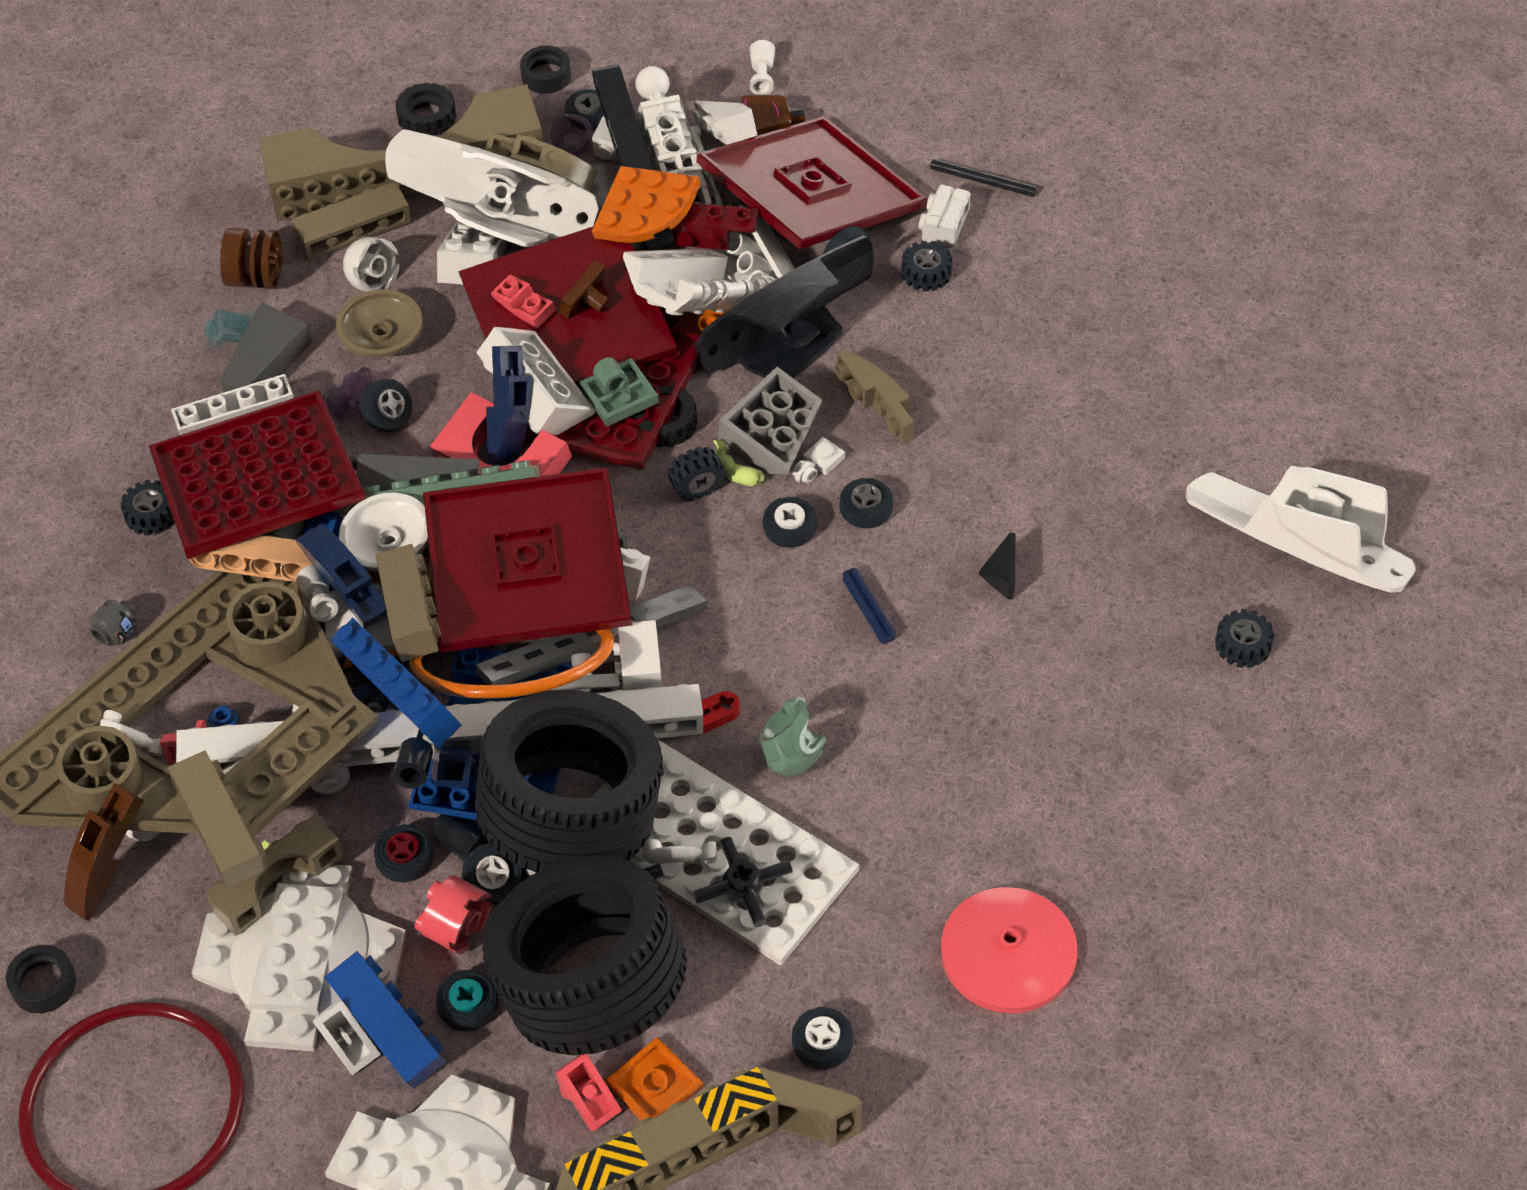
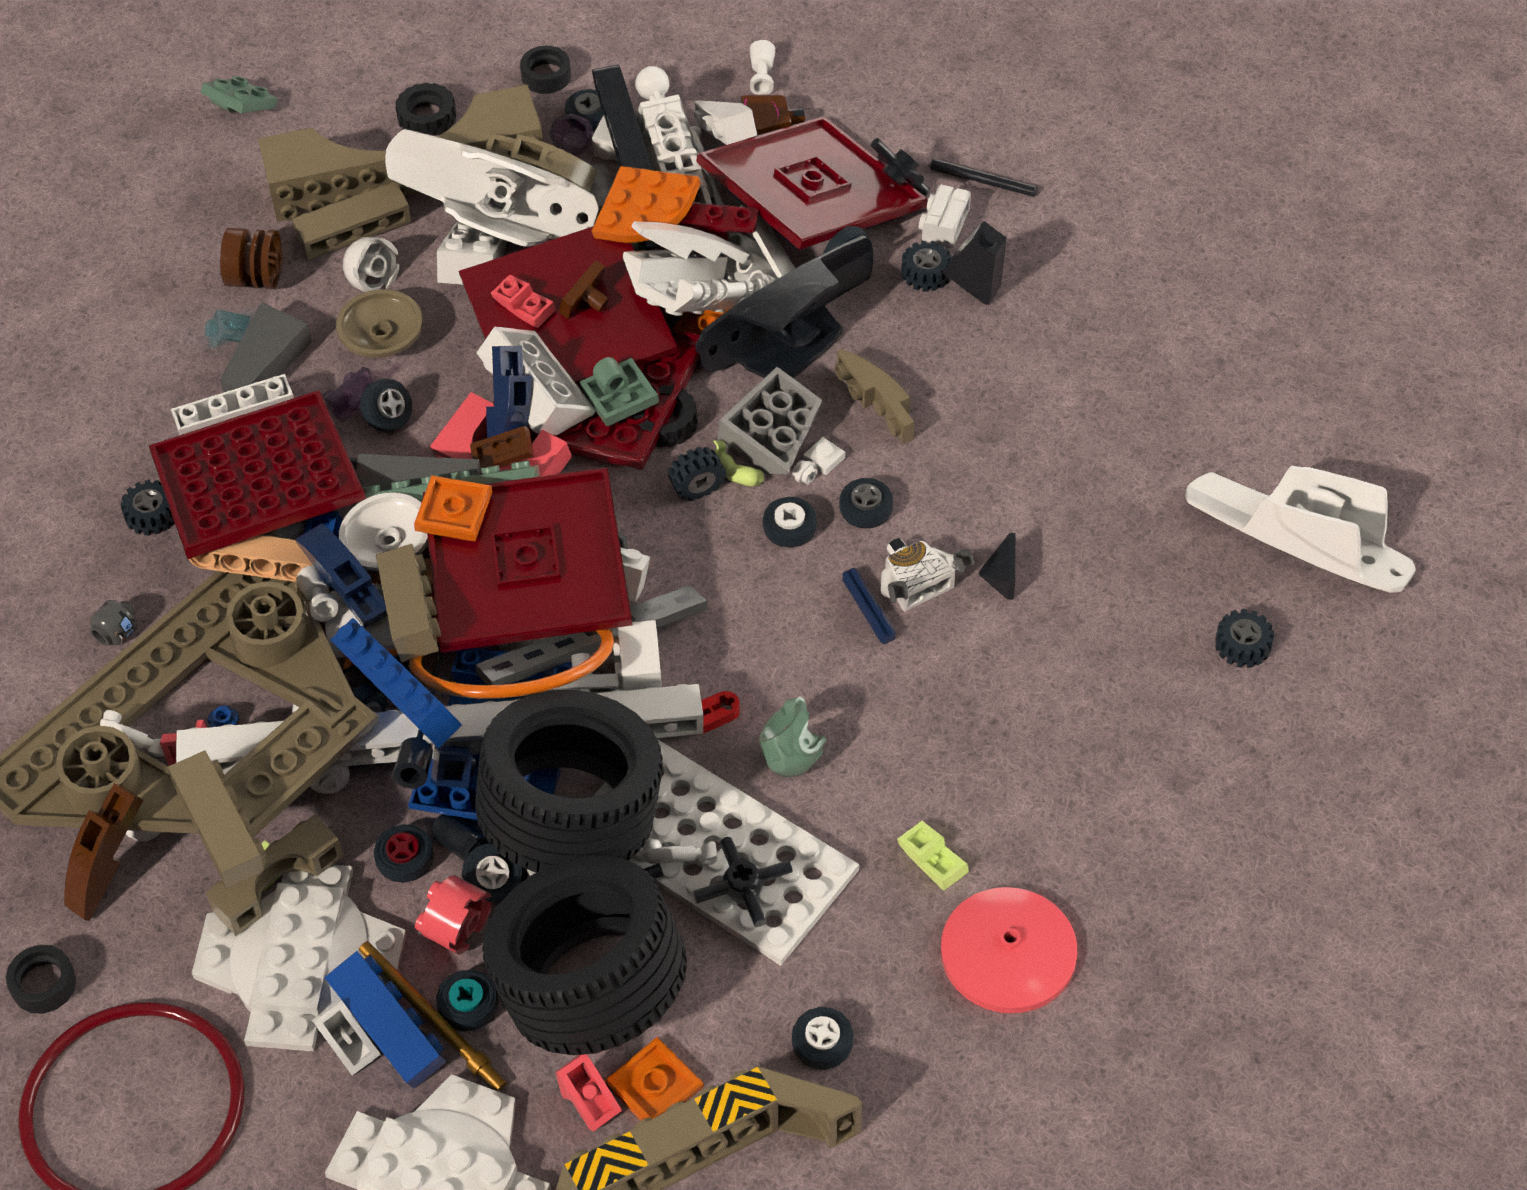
(238, 95): none -> sand green plate
(453, 508): none -> orange tile
(476, 1061): none -> pearl gold bar
(503, 448): none -> reddish brown tile
(684, 239): none -> white slope
(900, 167): none -> black bar
(920, 572): none -> white torso
(932, 856): none -> yellowish green slope
(979, 263): none -> black slope

